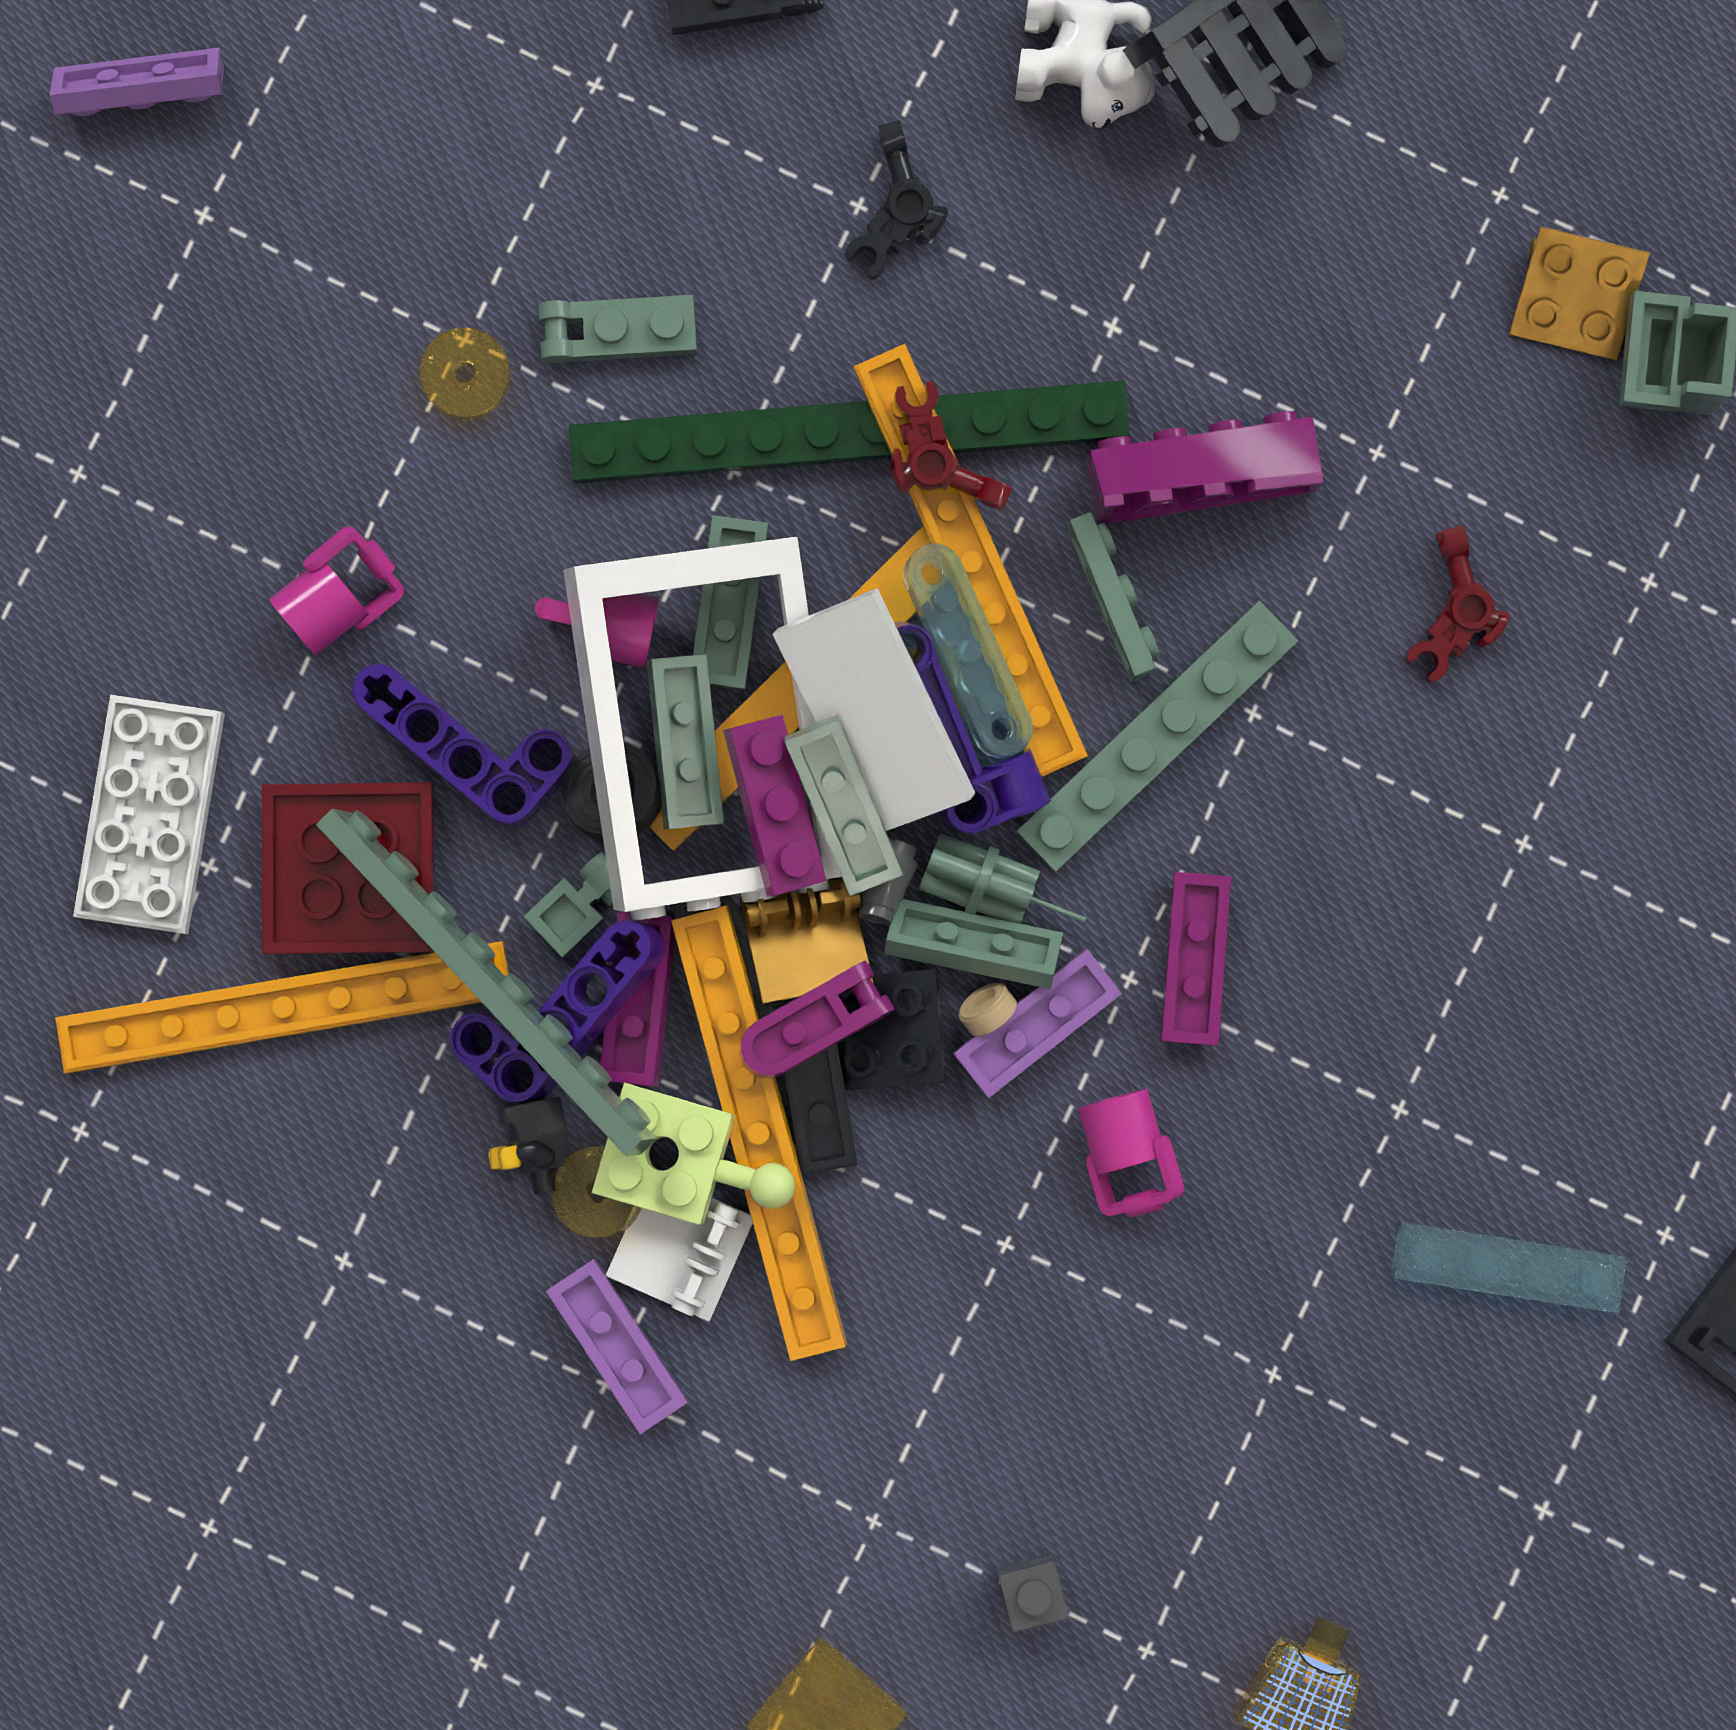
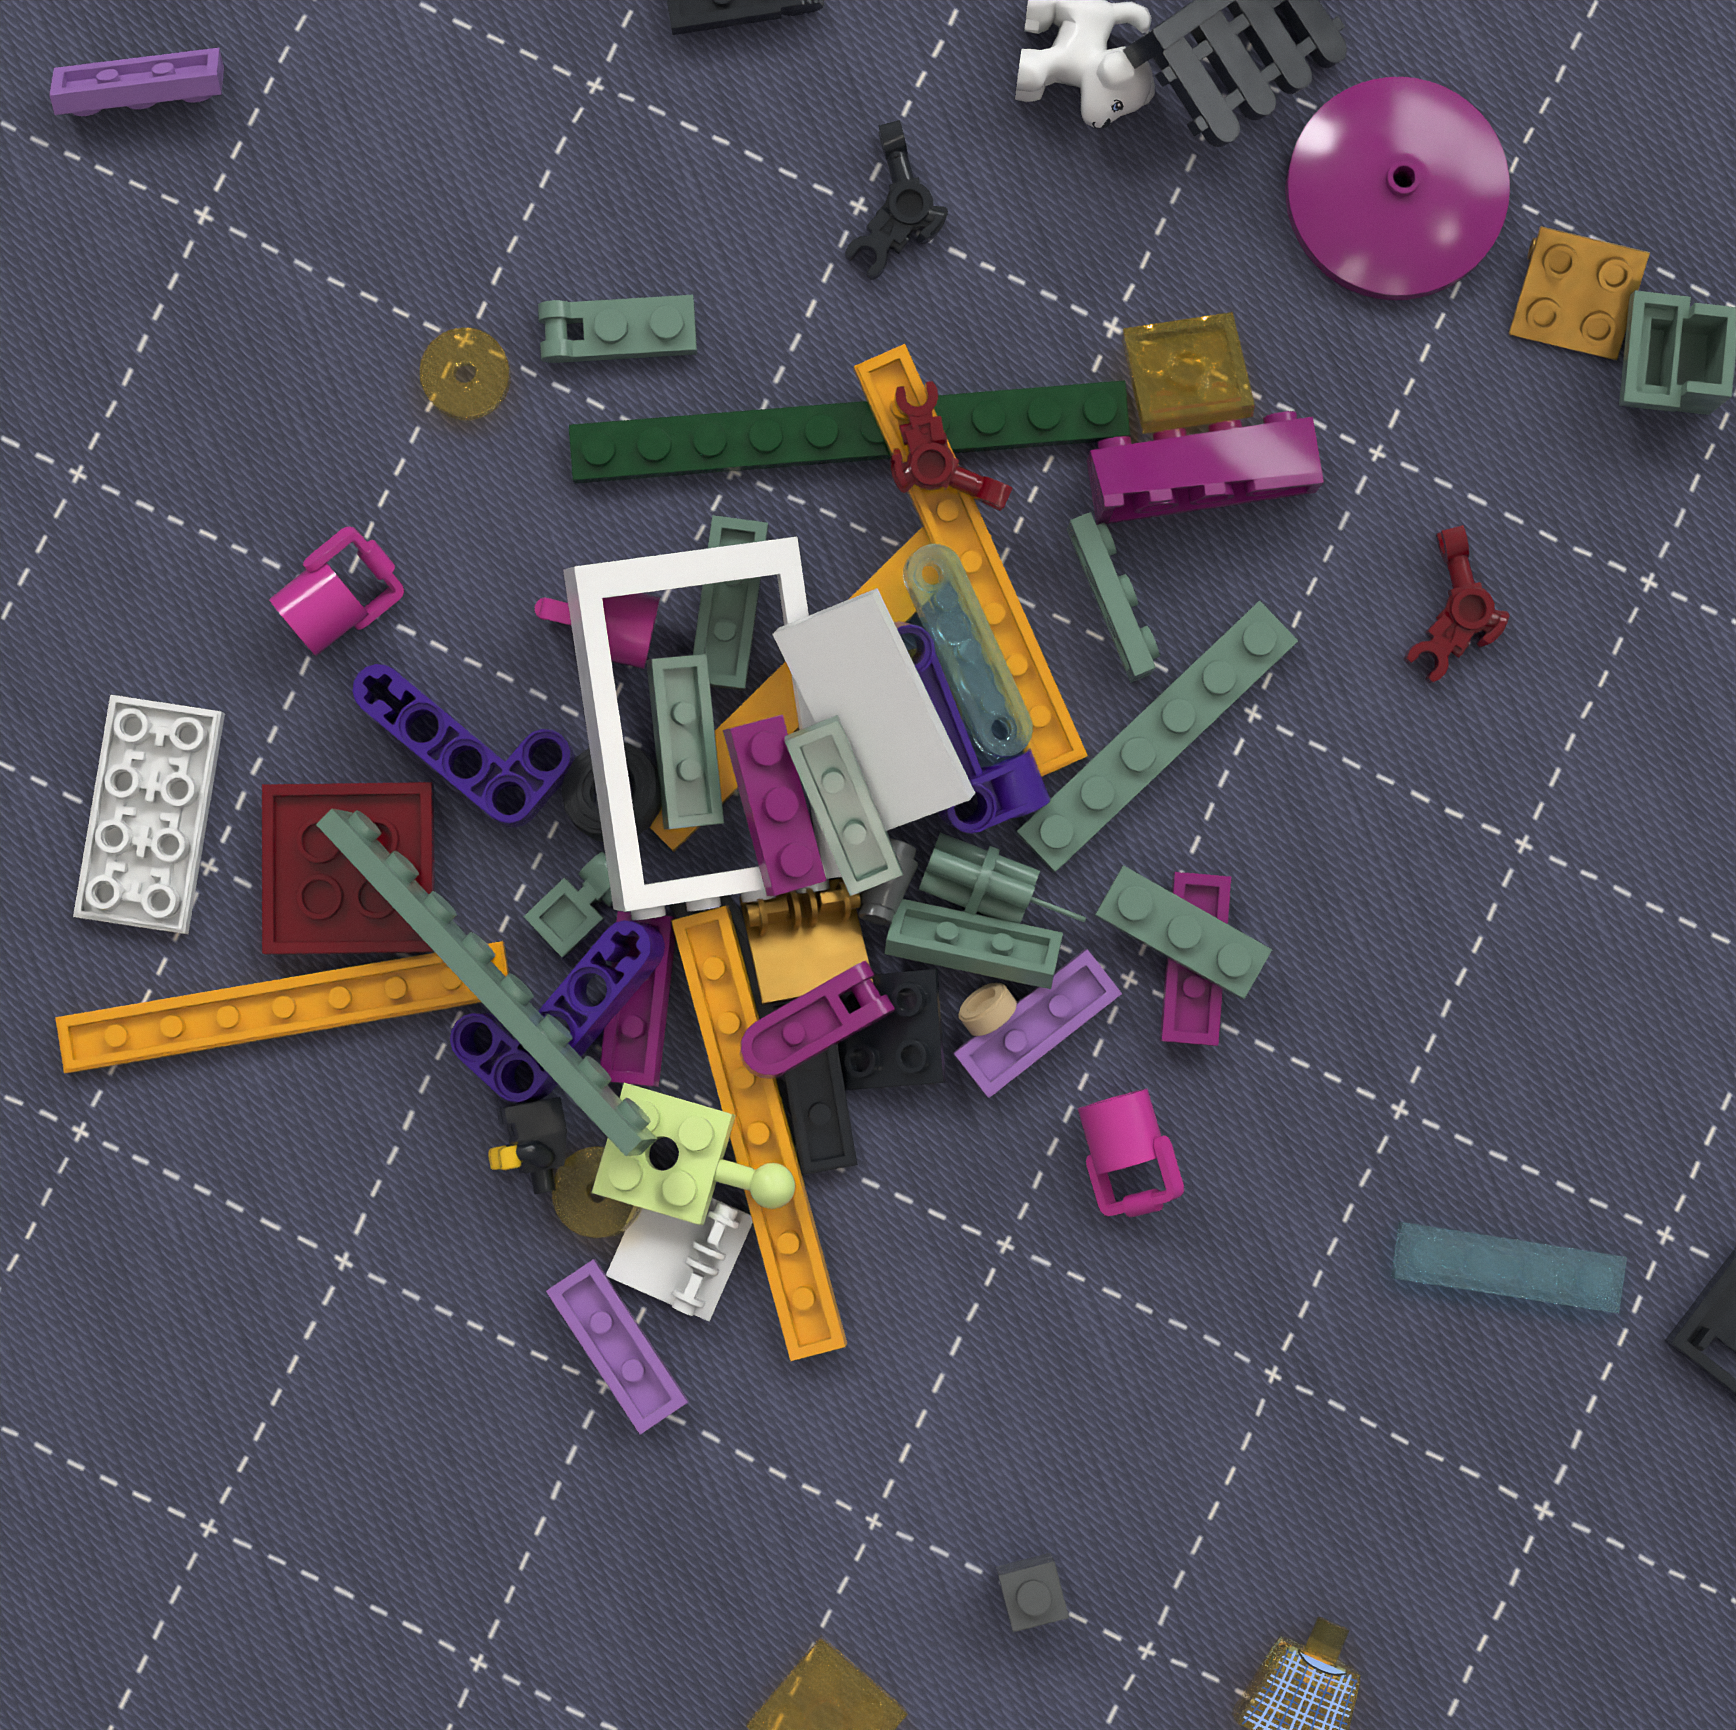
(1183, 932): none -> sand green plate
(1188, 372): none -> clear yellow plate
(1386, 236): none -> magenta dish

